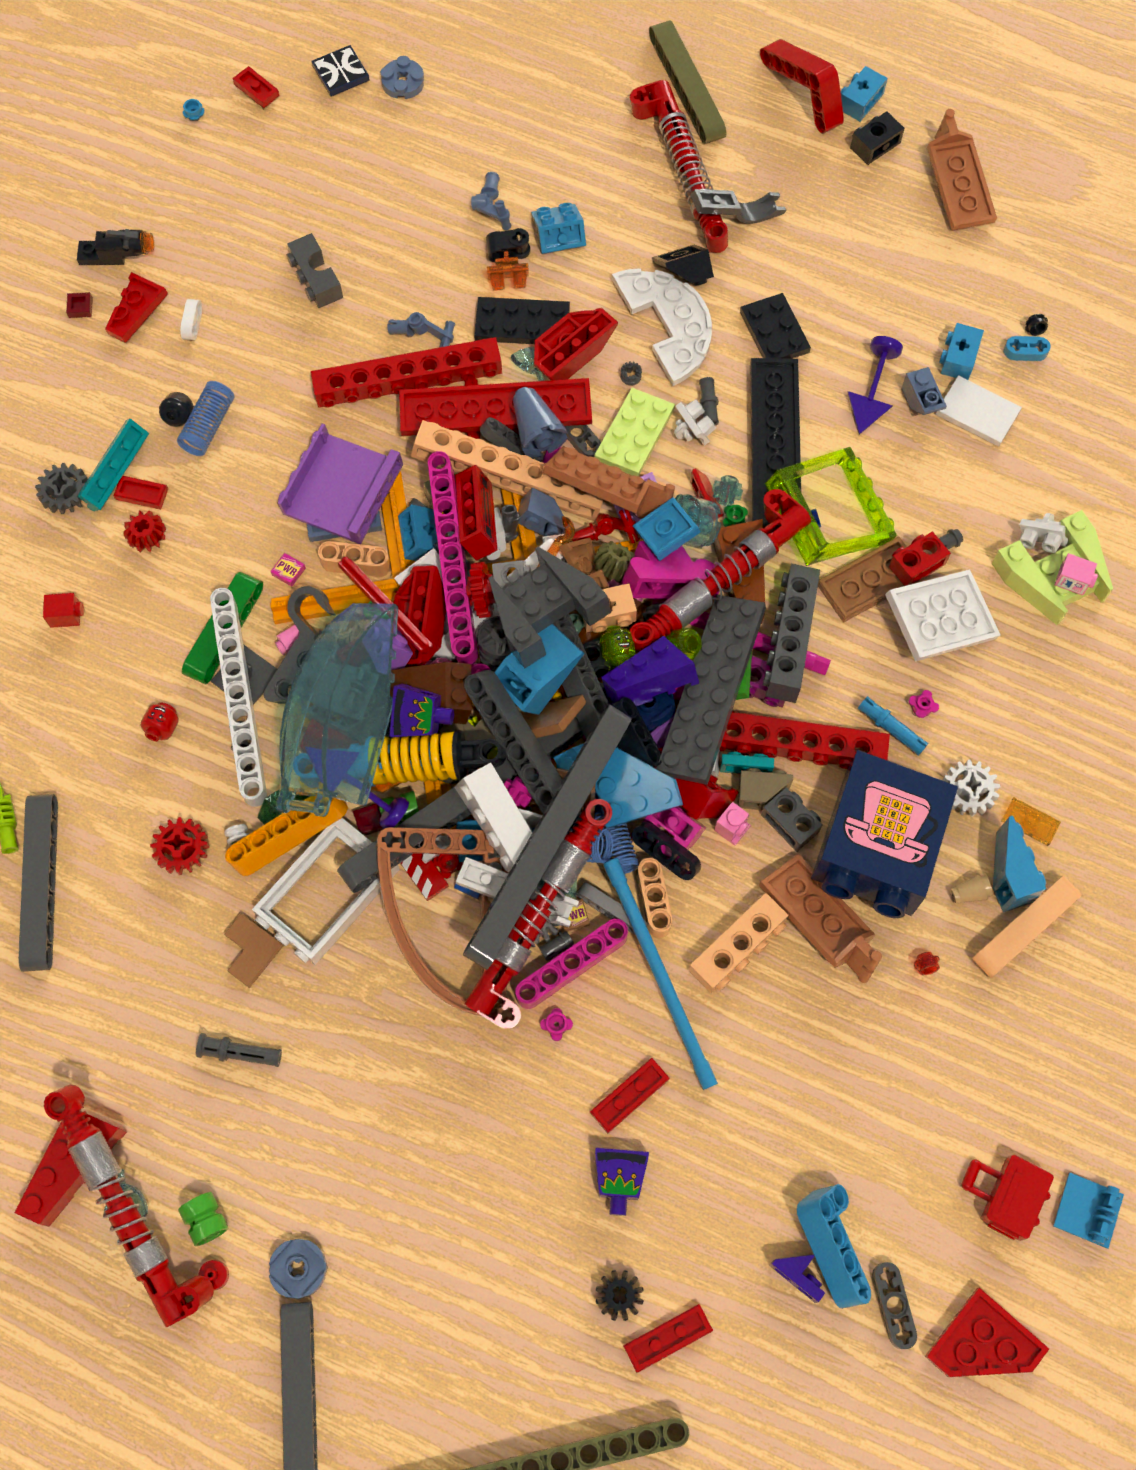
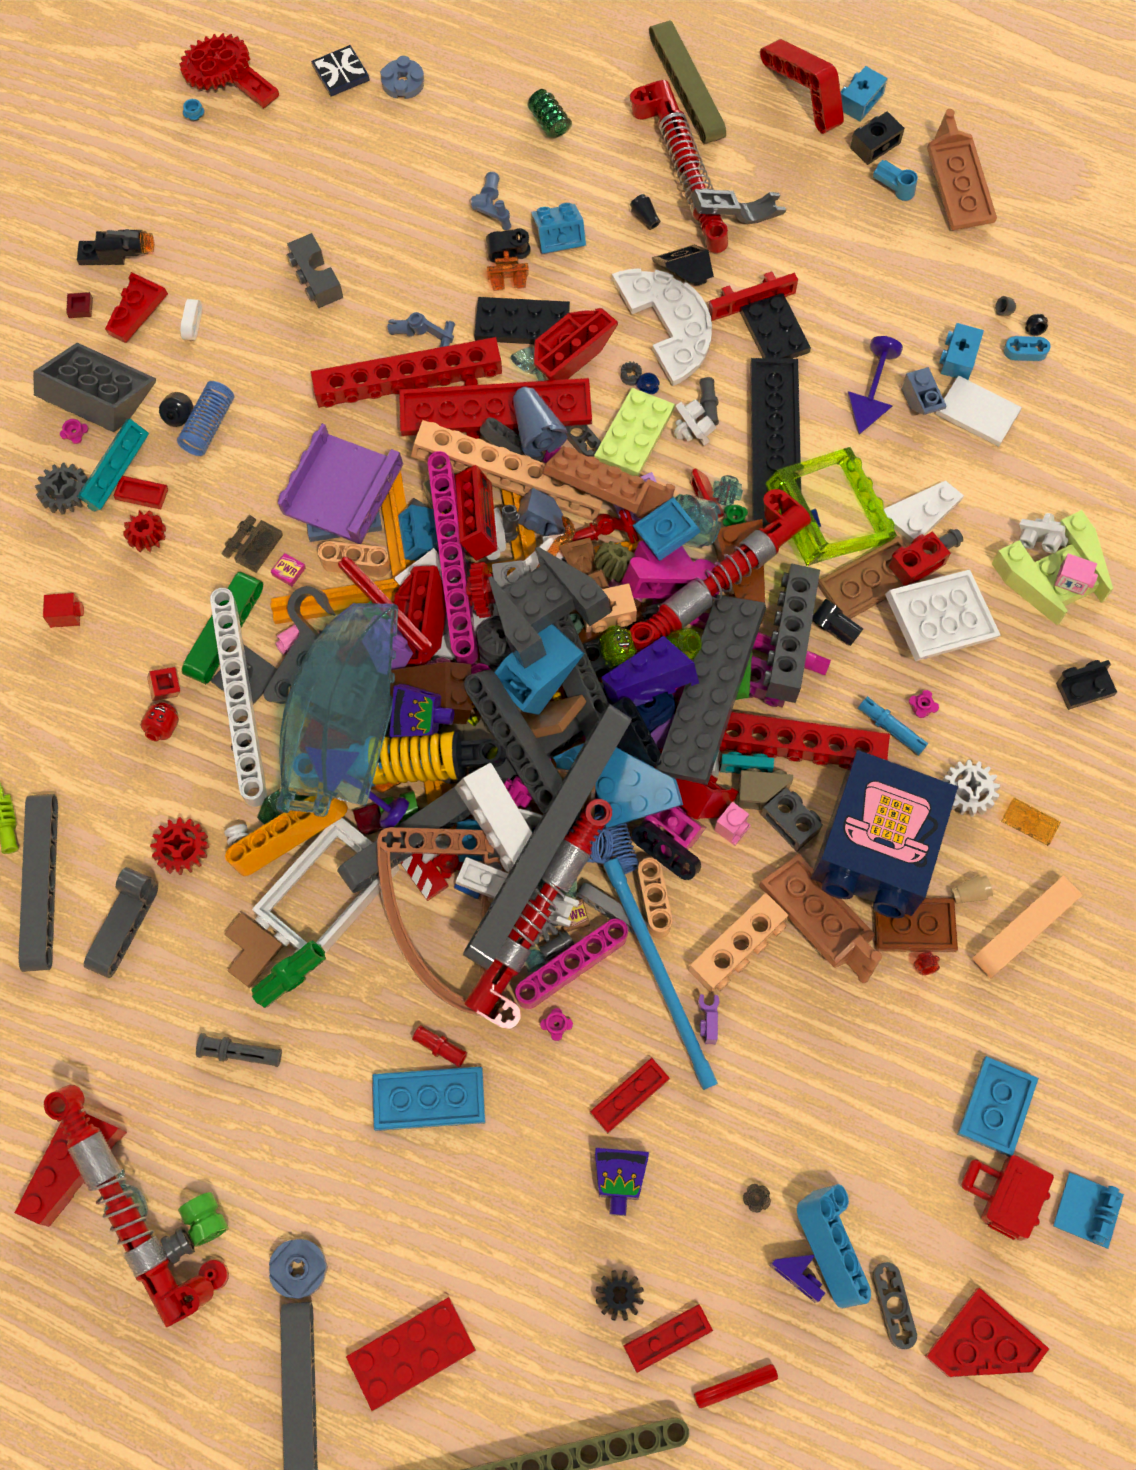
(70, 426): none -> dark pink plate
(92, 386): none -> dark grey slope
(122, 922): none -> dark grey beam
(163, 684): none -> red brick
(177, 1245): none -> dark grey wheel
(215, 61): none -> red gear
(258, 545): none -> clear smoke plate
(288, 974): none -> green piece
(410, 1353): none -> red plate
(428, 1098): none -> dark azure tile
(439, 1046): none -> red pin
(535, 961): none -> clear light blue hinge
(549, 113): none -> clear green piece
(645, 211): none -> black cone
(652, 380): none -> clear blue plate
(709, 1026): none -> medium lavender plate
(731, 301): none -> red hinge
(736, 1386): none -> red axle
(762, 1192): none -> clear smoke plate
(832, 619): none -> black piece
(902, 181): none -> dark azure piece
(923, 510): none -> white wing
(927, 930): none -> dark orange tile
(998, 1106): none -> dark azure plate
(1005, 306): none -> dark grey hinge
(1015, 873): dark azure slope -> none
(1086, 684): none -> black bracket

